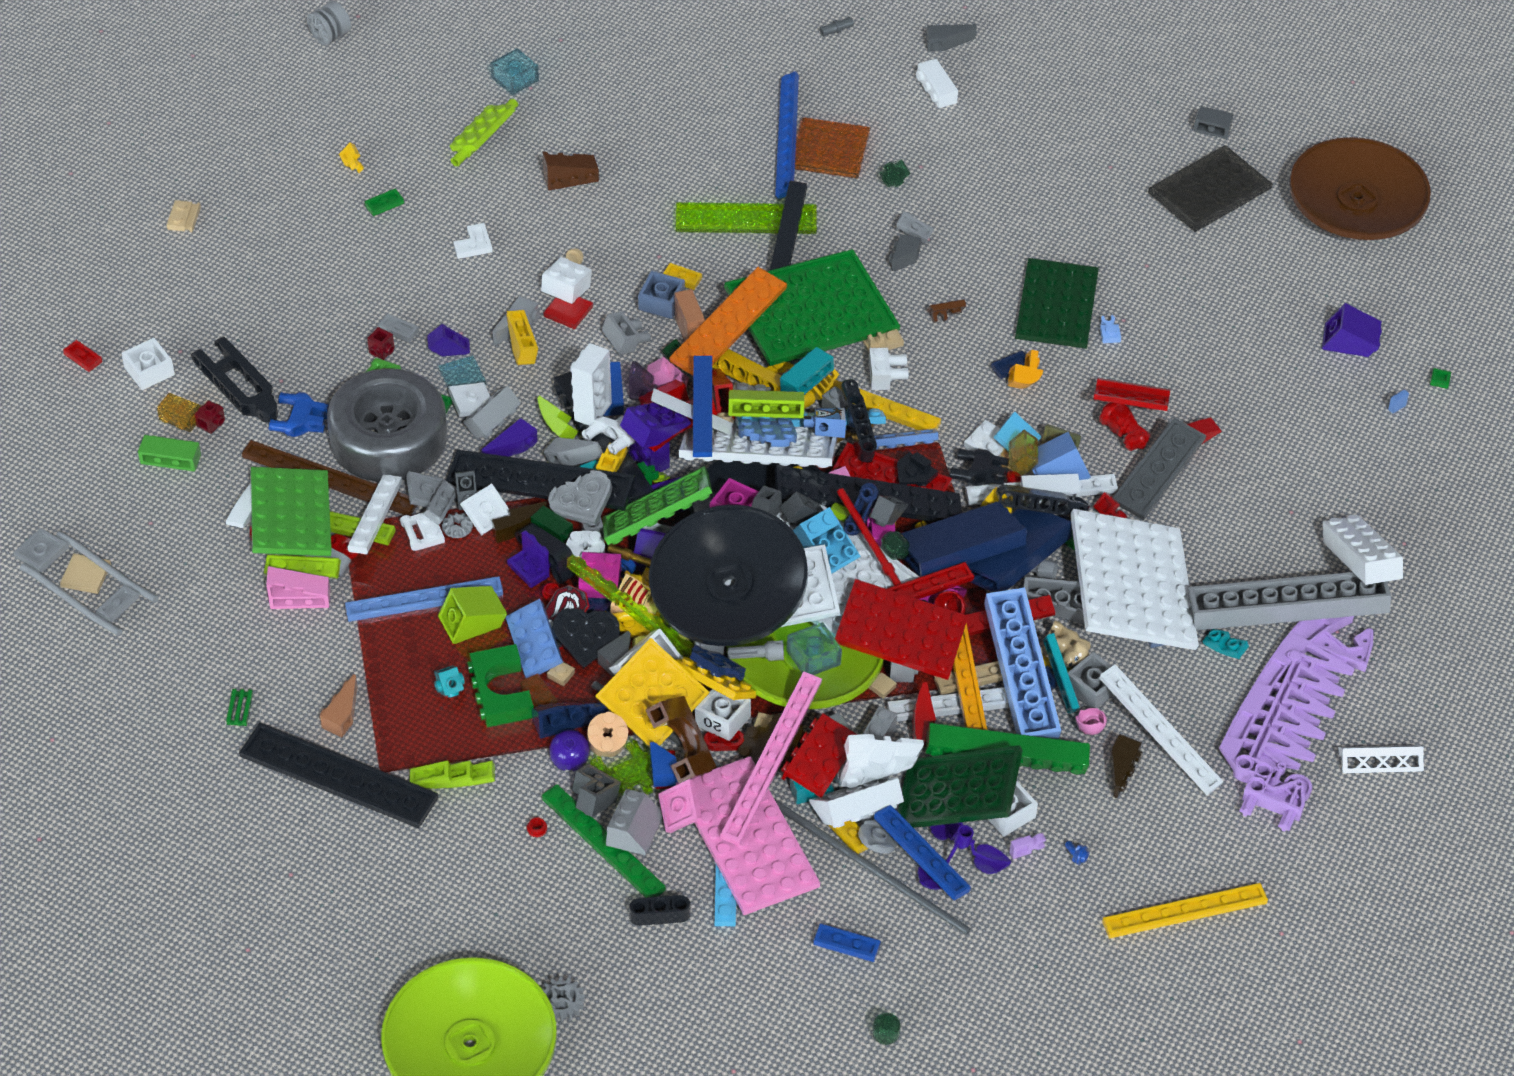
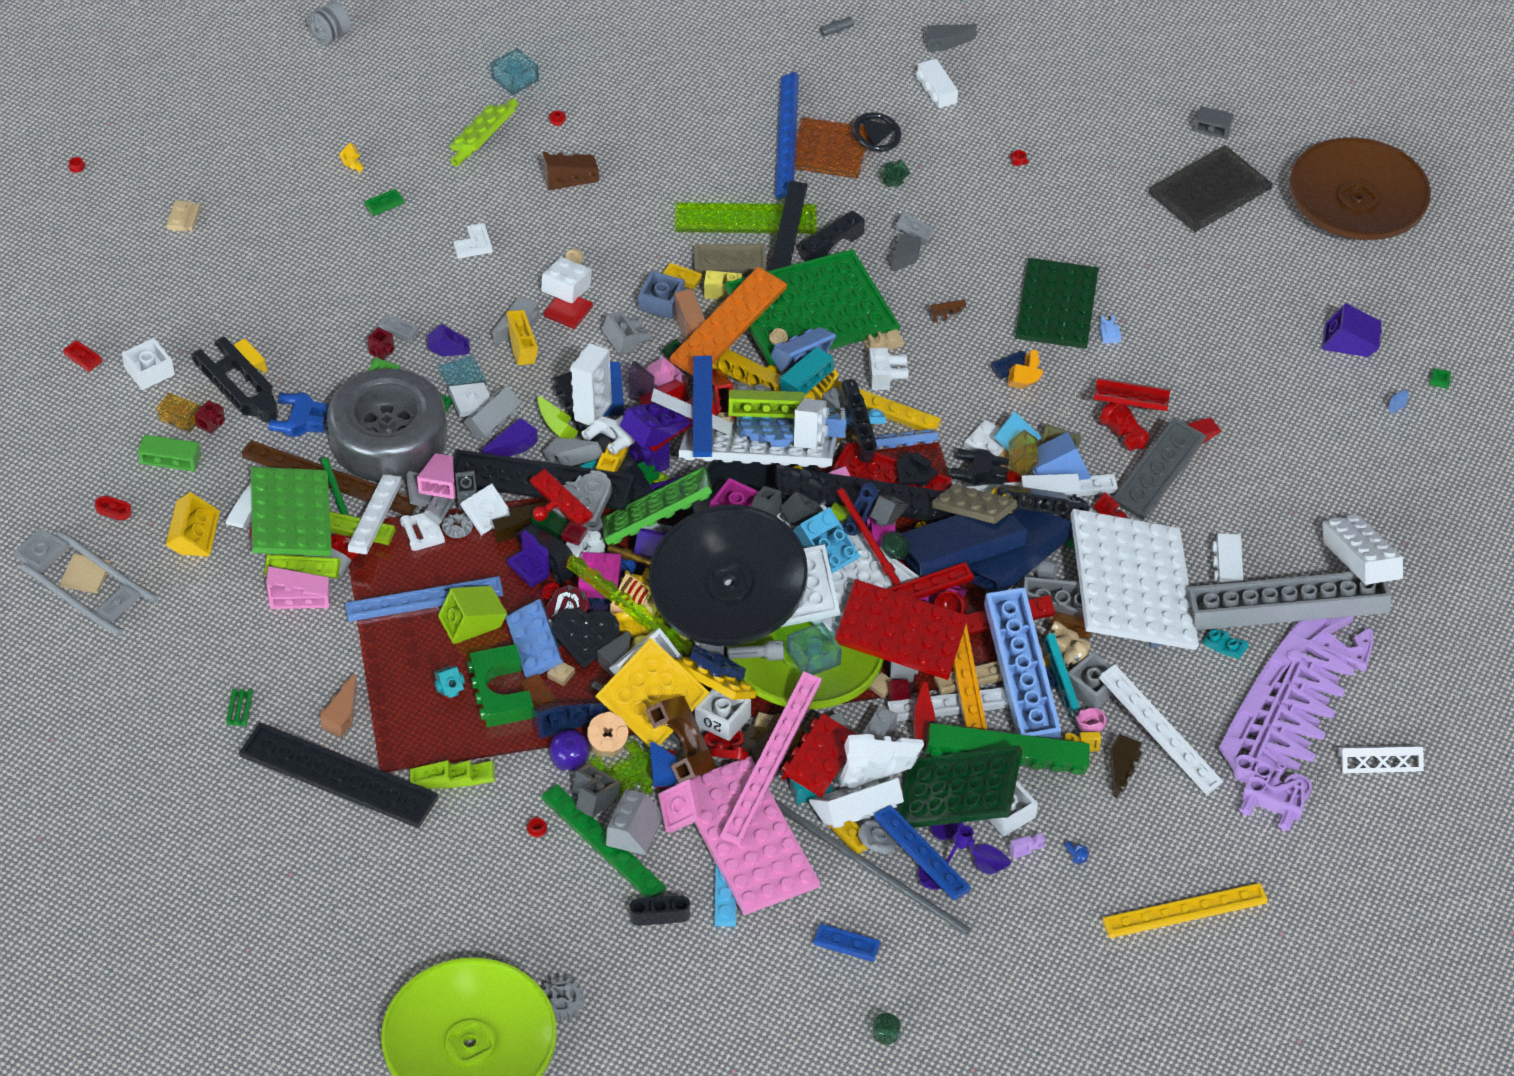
(76, 164): none -> red plate
(113, 508): none -> red plate
(192, 526): none -> yellow slope
(251, 354): none -> yellow slope
(334, 486): none -> green bar
(438, 477): none -> bright pink slope
(557, 118): none -> red plate
(559, 498): none -> red plate
(574, 533): none -> dark red plate
(715, 282): none -> light yellow slope
(729, 257): none -> dark tan plate
(737, 753): none -> red plate
(778, 335): none -> tan plate
(791, 352): none -> medium blue slope
(810, 423): none -> white brick
(849, 226): none -> black arch
(876, 131): none -> black piece
(898, 690): none -> dark red plate
(974, 503): none -> dark tan plate
(1019, 158): none -> red plate
(1072, 623): none -> clear orange plate
(1092, 738): none -> yellow plate
(1228, 559): none -> white brick

